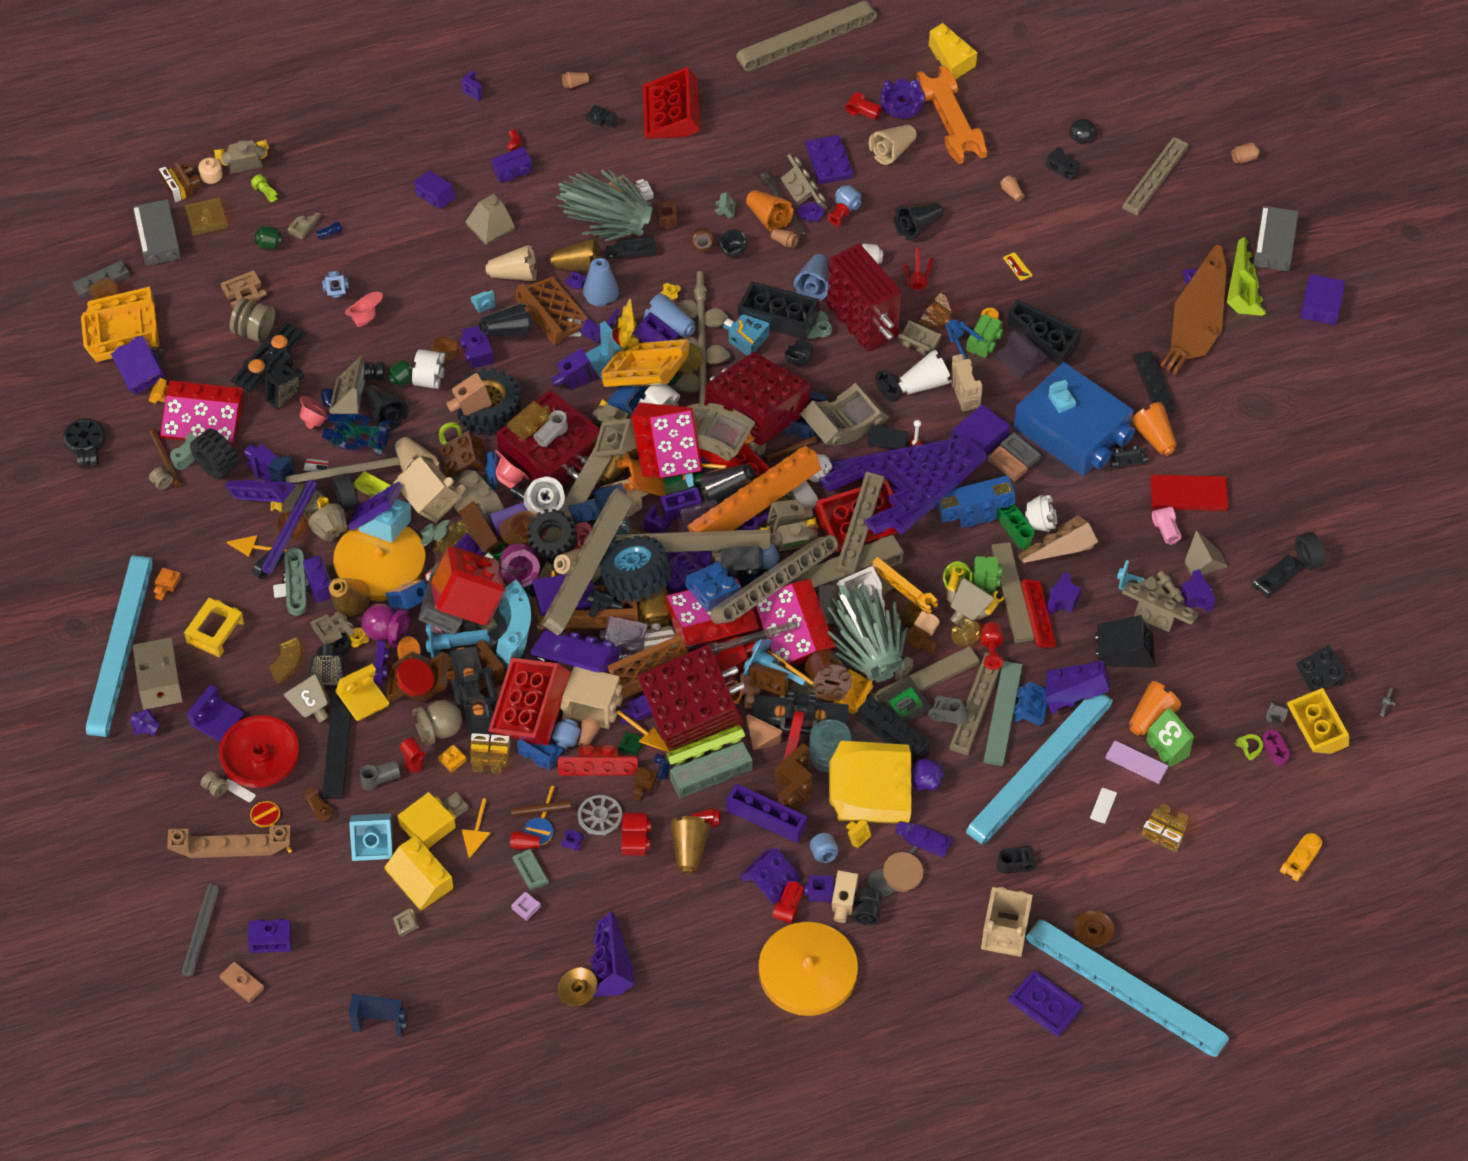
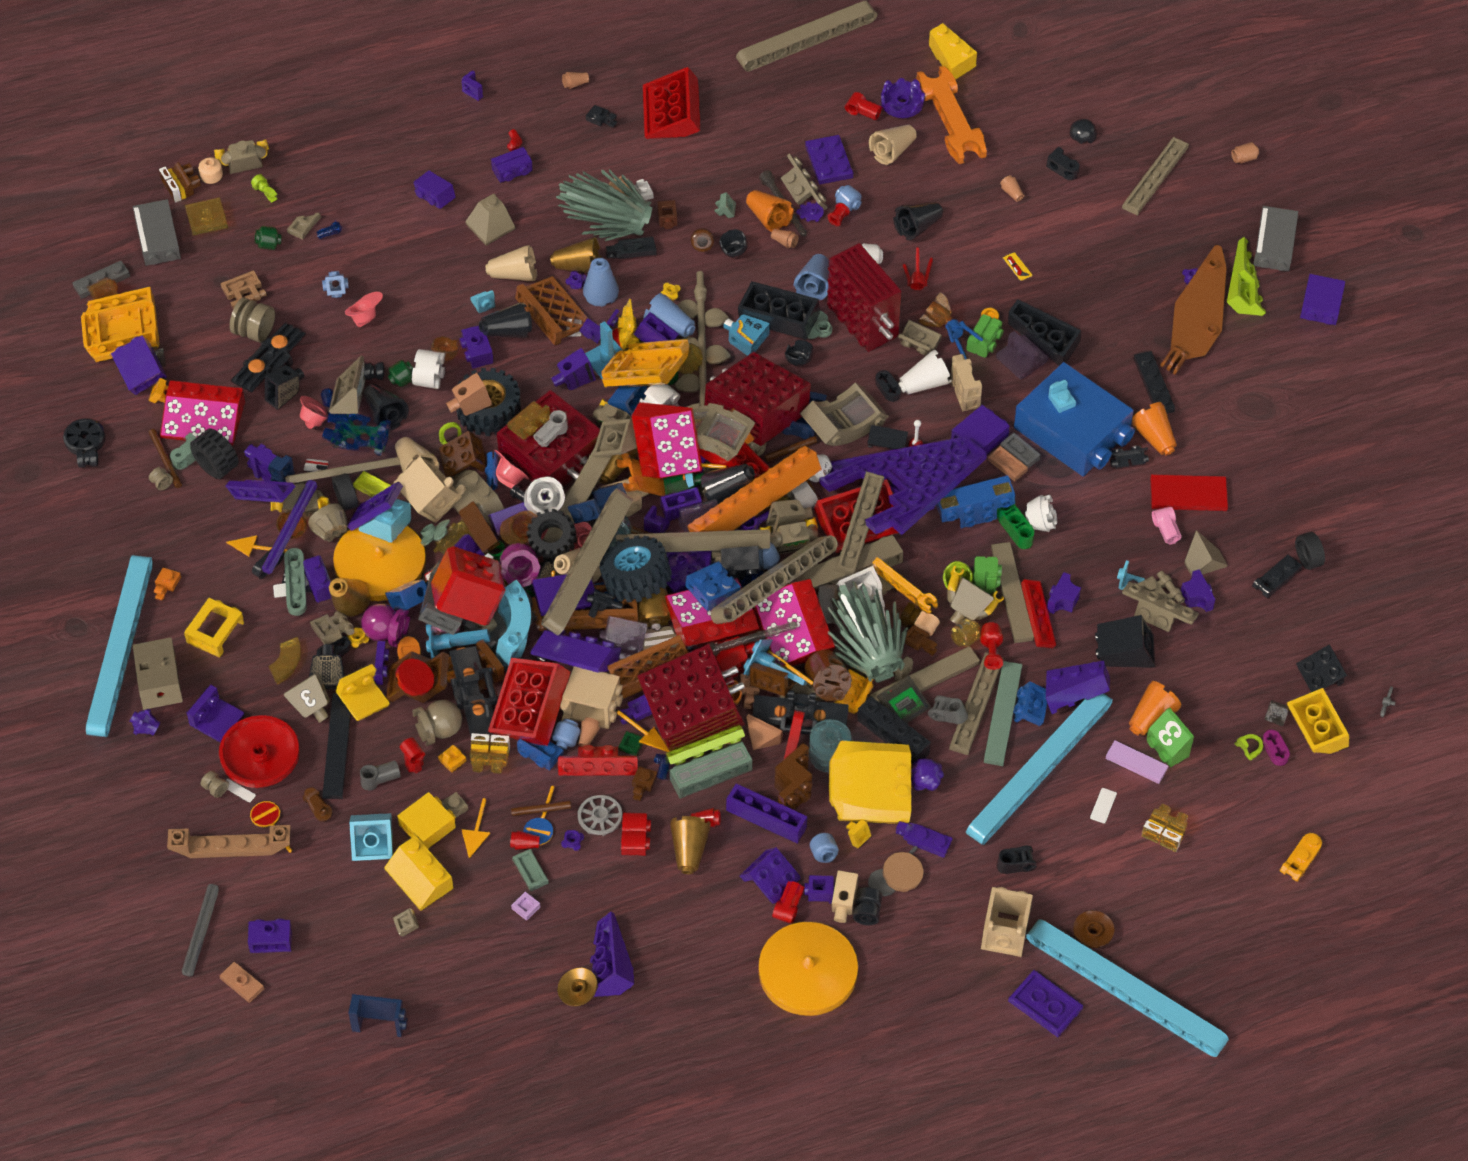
(1071, 537): medium nougat wedge -> none

